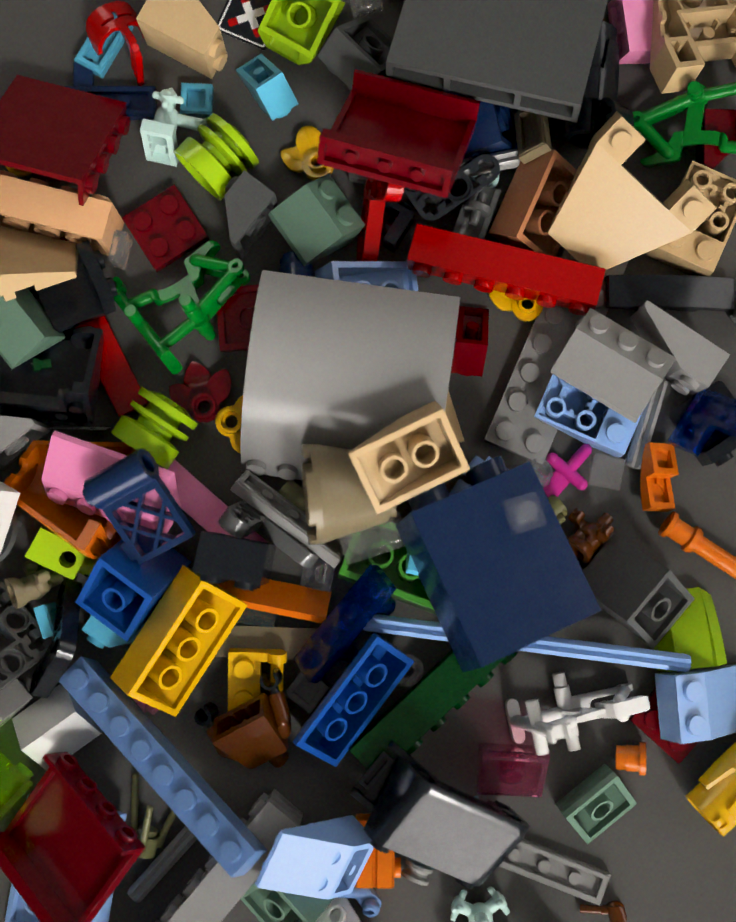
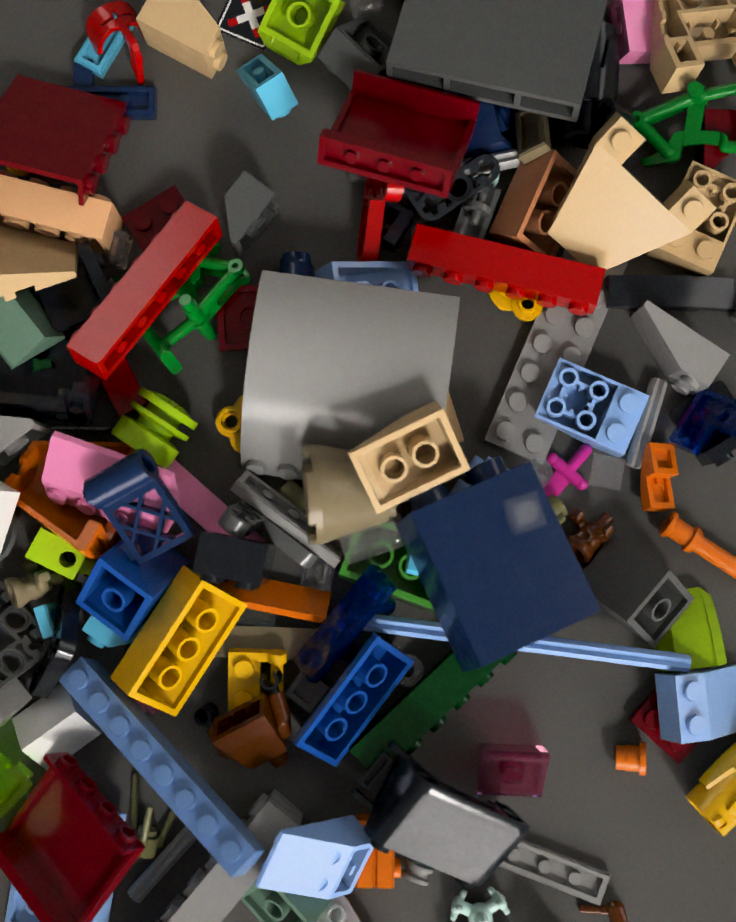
(144, 290): none -> red brick
(159, 134): light aqua piece -> none
(197, 99): medium azure tile -> none
(200, 388): dark red plate -> none
(220, 153): lime wheel -> none
(305, 154): yellow plate -> none
(317, 220): sand green slope -> none
(368, 900): medium blue arm -> none
(471, 341): dark red slope -> none
(562, 721): white piece -> none
(596, 803): sand green slope -> none
(612, 365): light grey slope -> none

